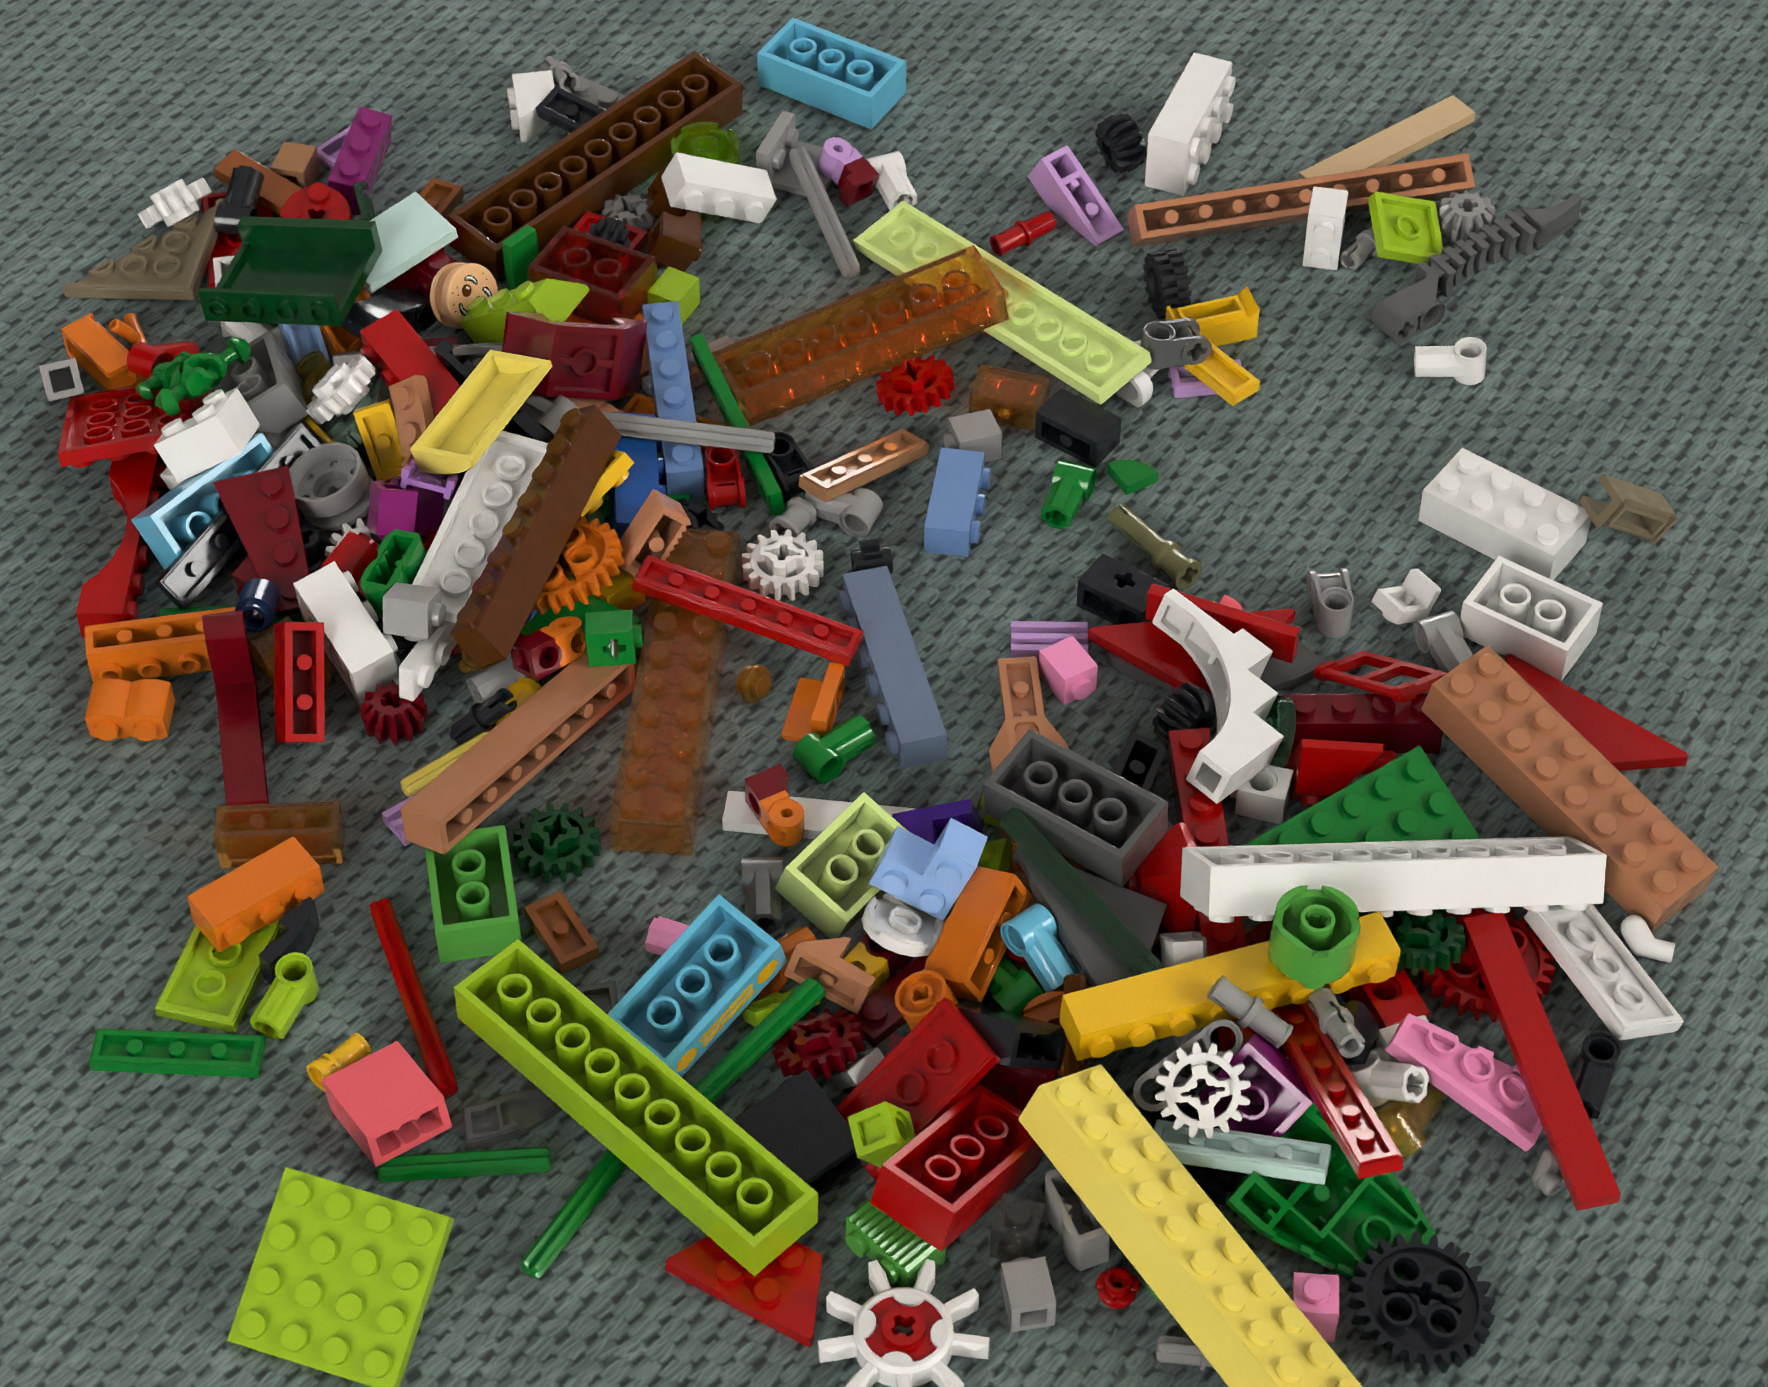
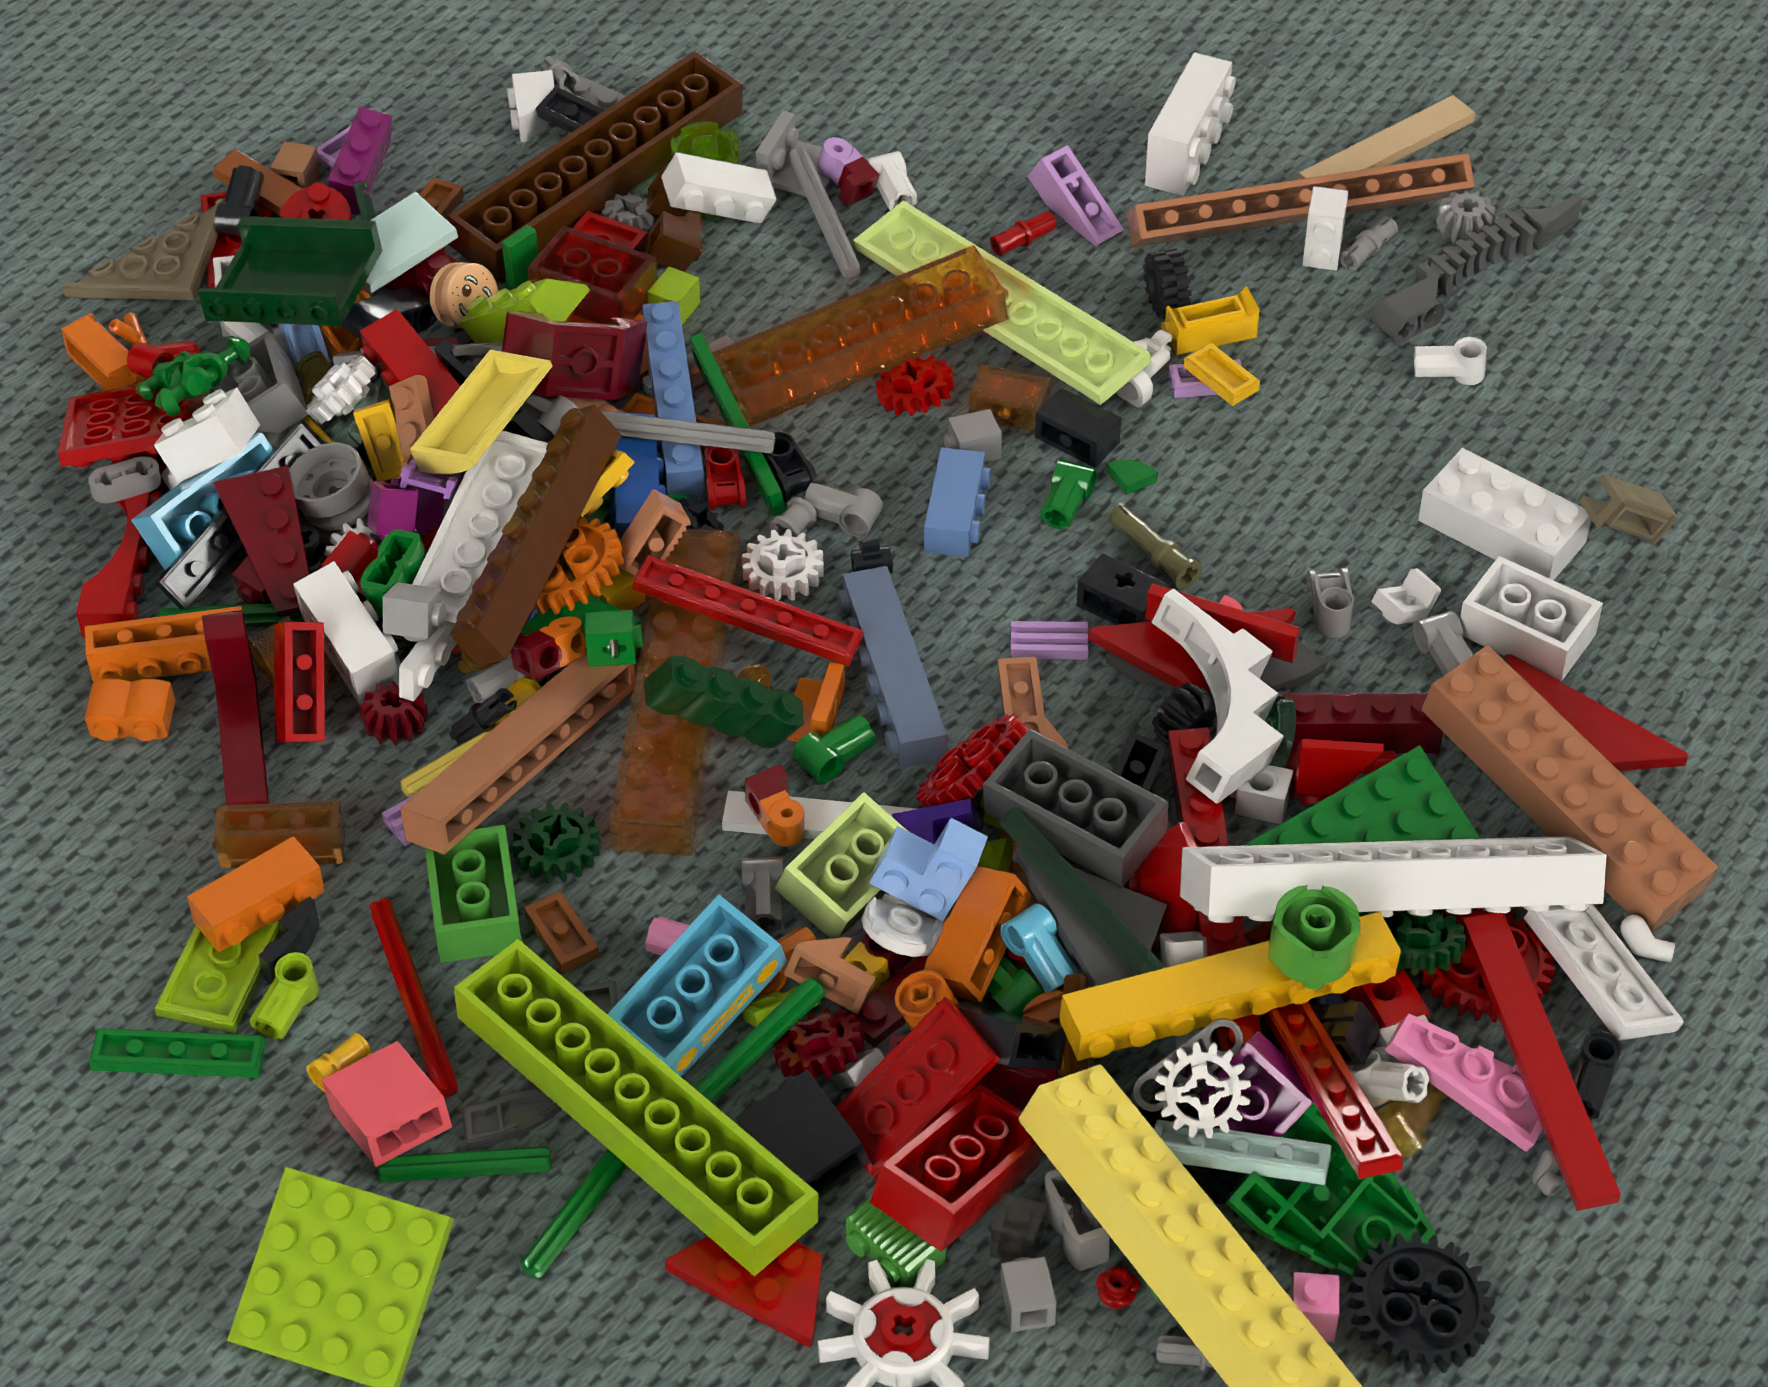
(61, 379): light grey brick -> none
(124, 479): none -> light grey beam
(174, 203): white gear -> none
(259, 603): dark blue brick -> none
(611, 230): black gear -> none
(721, 700): none -> dark green brick
(831, 73): medium azure brick -> none
(863, 465): medium nougat tile -> none
(880, 1132): lime brick -> none
(971, 762): none -> red gear
(1068, 670): bright pink brick -> none
(1121, 143): black gear -> none
(1170, 343): dark grey piece -> none
(1249, 1012): light grey pin -> none
(1336, 1022): light grey pin -> none
(1372, 682): red window -> none
(1405, 227): lime plate -> none

